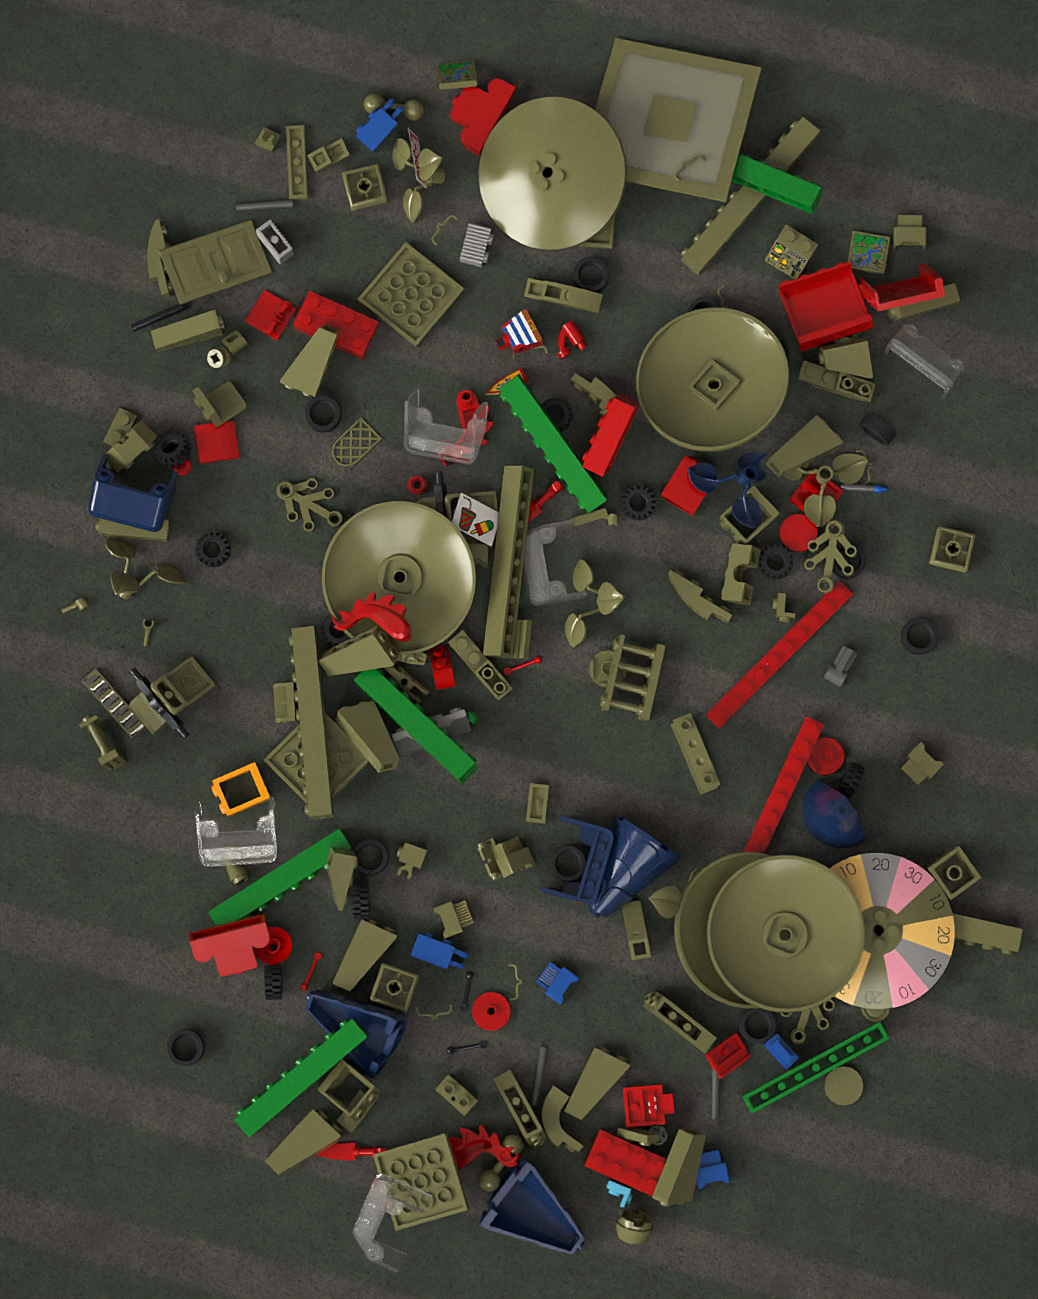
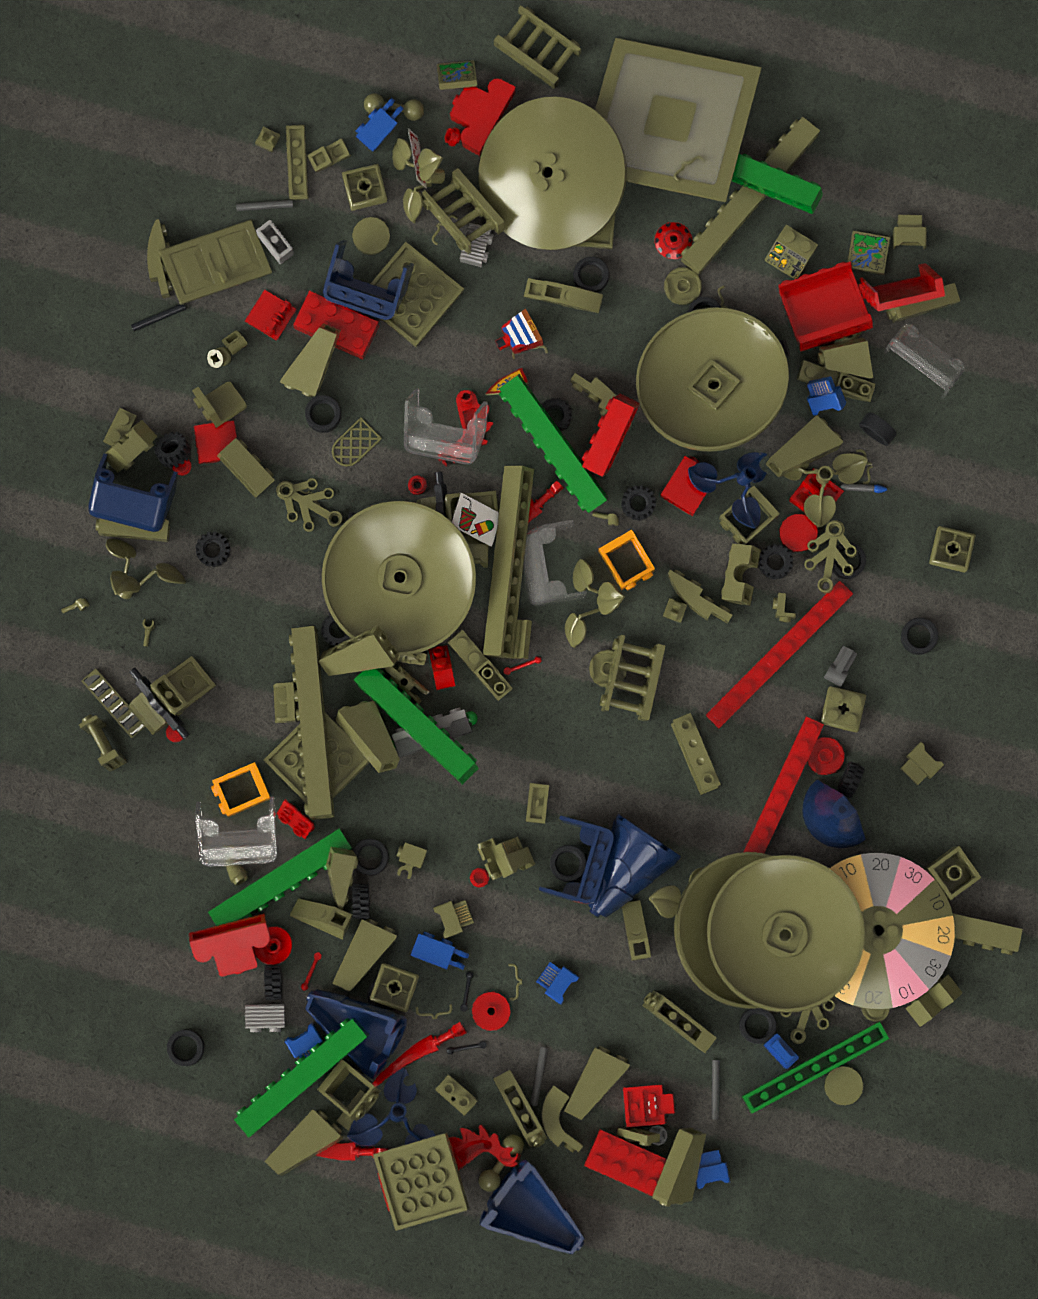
(173, 735): none -> red plate
(188, 331): olive slope -> none
(246, 467): none -> olive brick
(265, 1016): none -> light grey brick
(290, 815): none -> red hinge
(304, 1042): none -> blue piece
(322, 917): none -> olive slope
(362, 296): none -> dark blue windscreen
(367, 1131): none -> dark blue plant
(371, 236): none -> olive tile
(381, 611): red animal -> none
(391, 1197): clear windscreen -> none
(418, 1050): none -> red sword
(452, 136): none -> red plate
(470, 195): none -> olive fence
(479, 877): none -> red plate
(535, 65): none -> olive fence
(572, 332): red plant -> none
(589, 517): olive window -> none
(617, 1189): medium azure bracket -> none
(619, 542): none -> light orange window
(633, 1227): olive cone -> none
(672, 249): none -> red dish
(674, 610): none -> olive tile
(687, 289): none -> olive tile
(727, 1055): red plate -> none
(825, 395): none -> blue piece
(832, 715): none -> olive brick
(934, 1000): none -> olive brick

